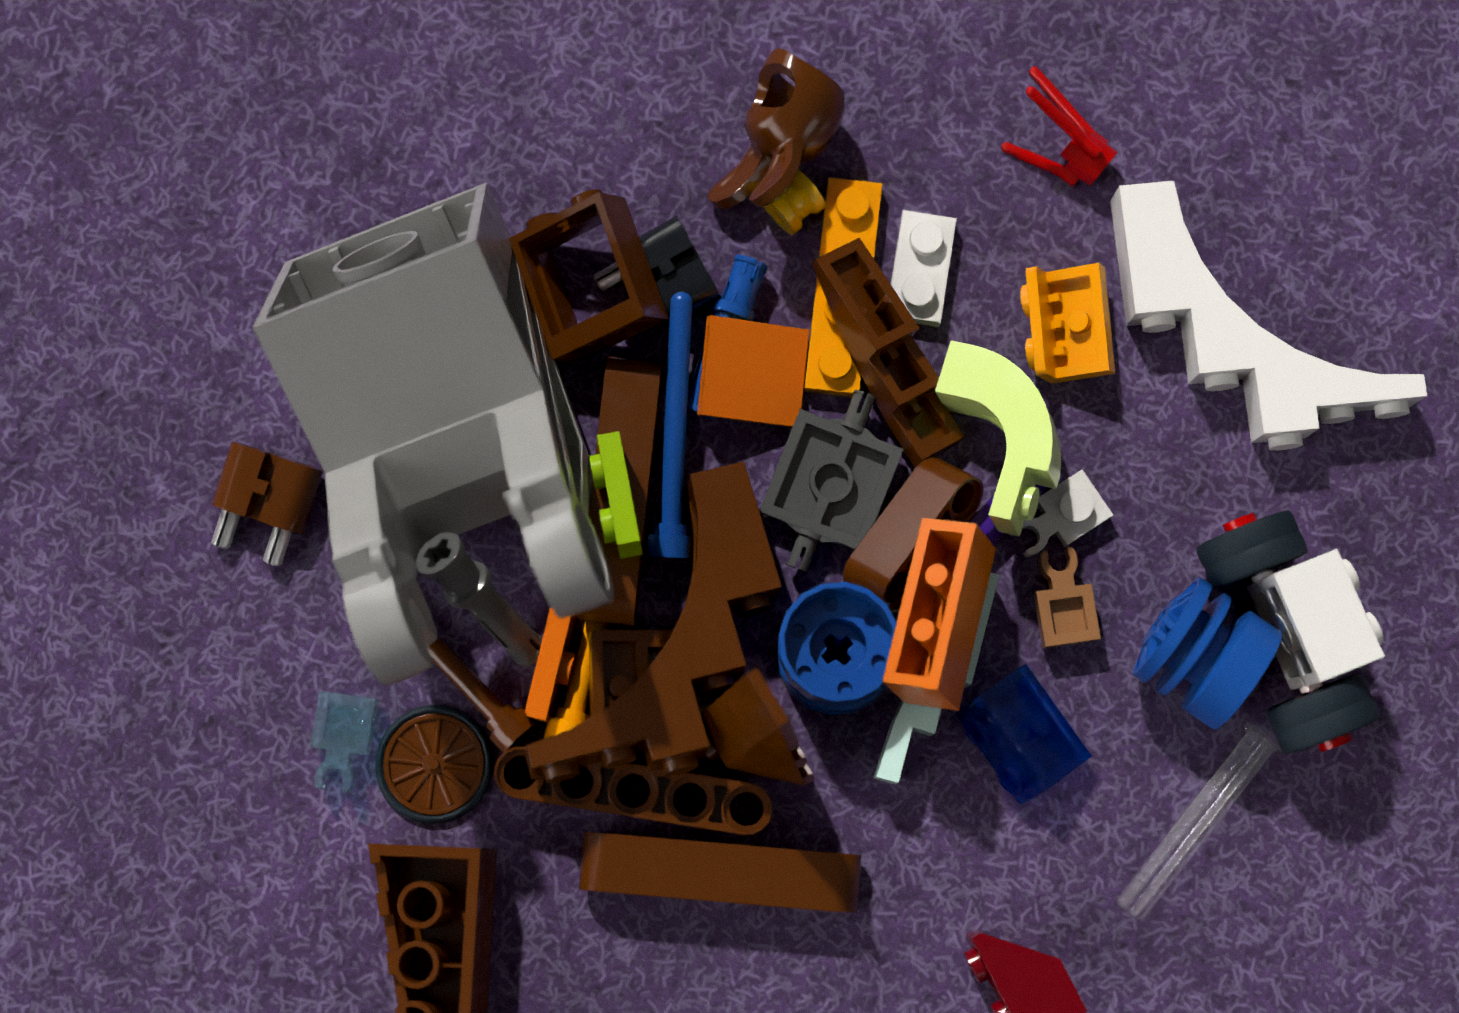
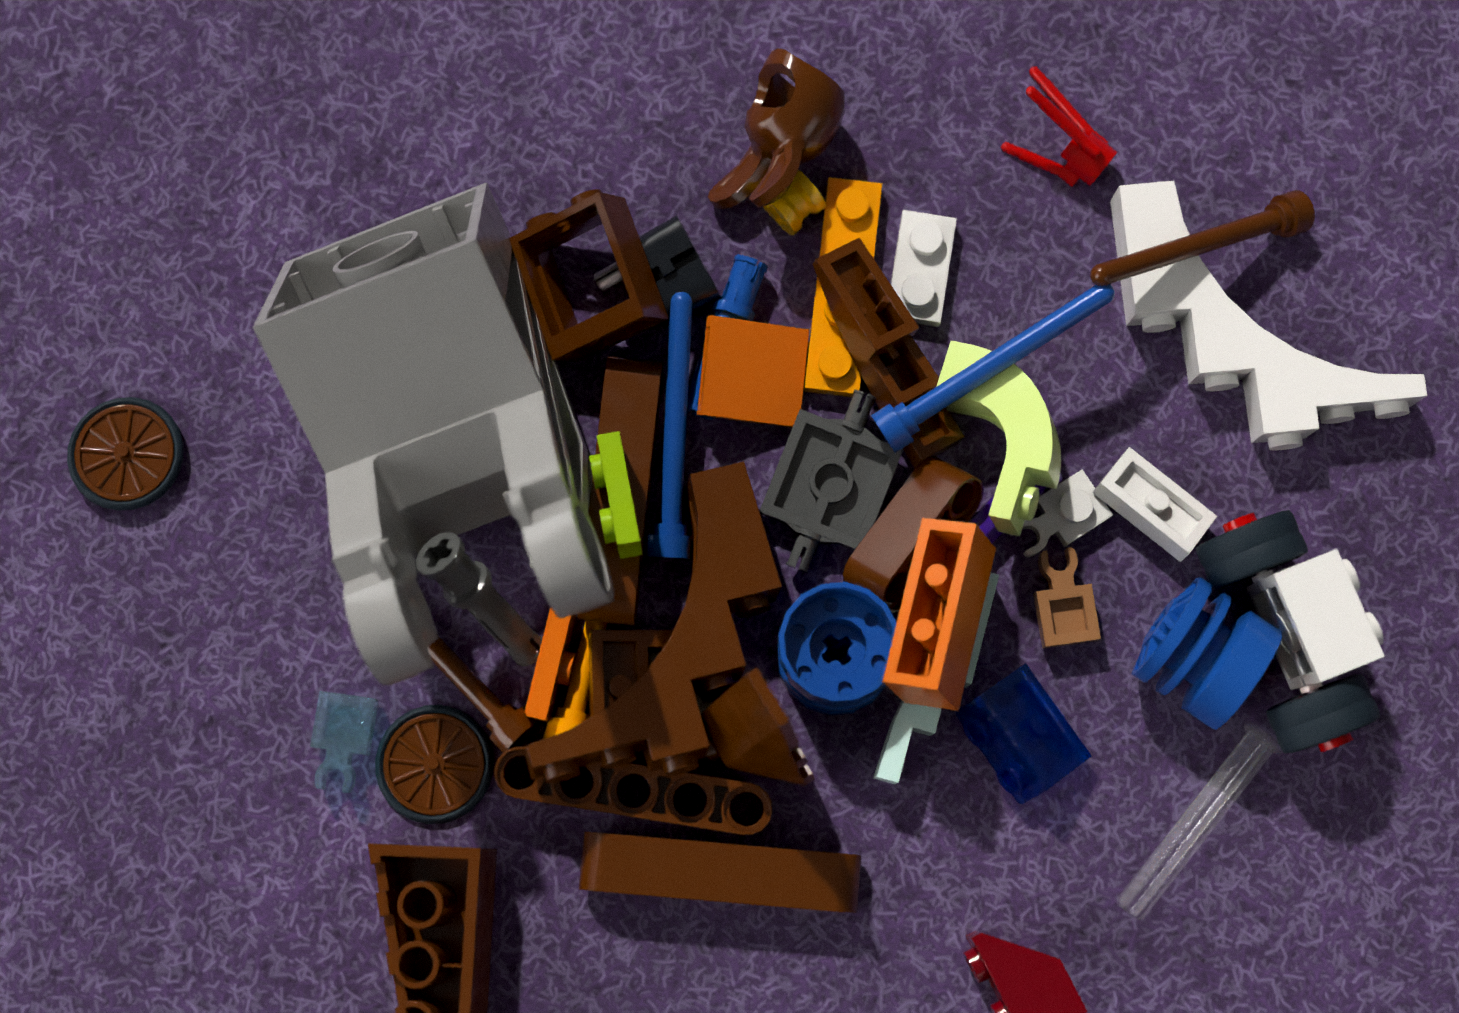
(125, 453): none -> reddish brown wheel
(267, 490): reddish brown piece -> none
(902, 421): none -> blue piece
(1068, 323): light orange bracket -> none
(1155, 504): none -> white plate
(1283, 216): none -> reddish brown piece

